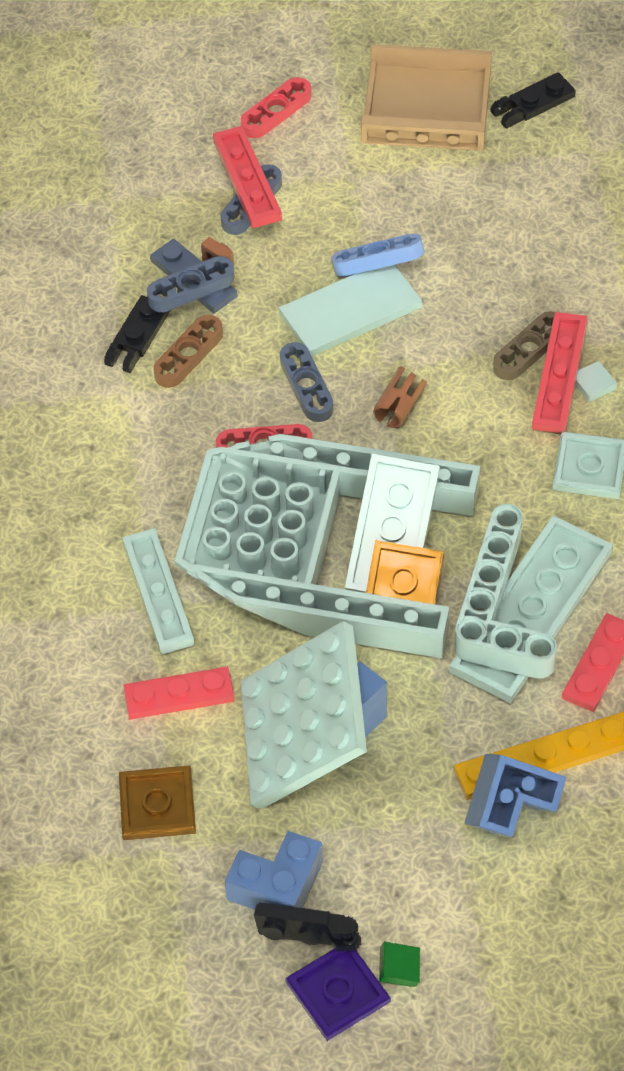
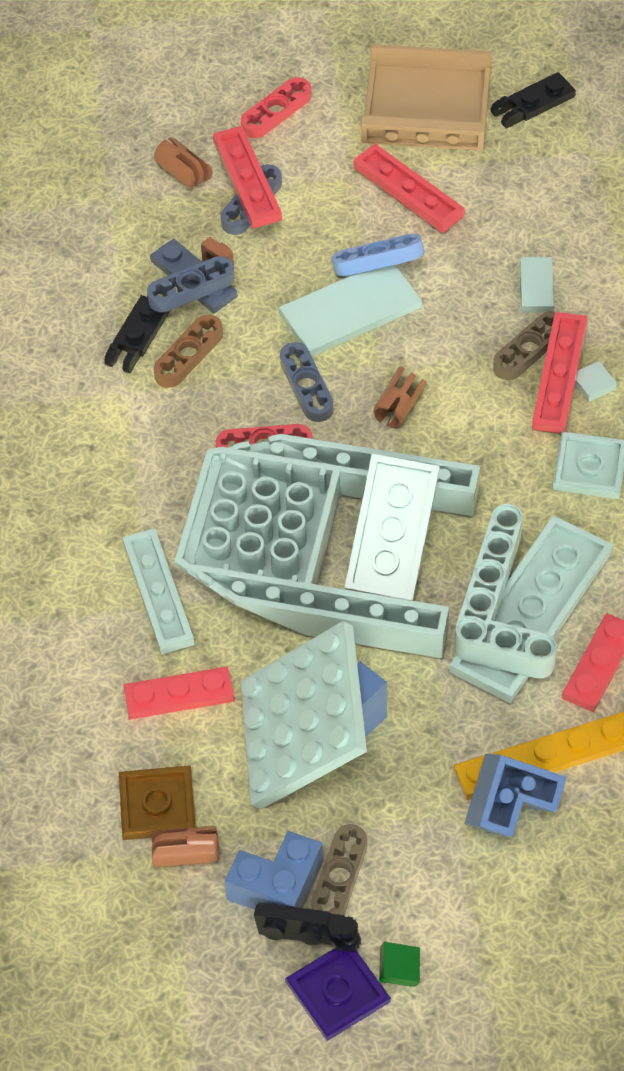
(182, 163): none -> nougat arm
(185, 846): none -> nougat arm
(332, 861): none -> dark tan beam
(405, 572): tile -> none
(409, 188): none -> coral plate
(536, 284): none -> light aqua tile

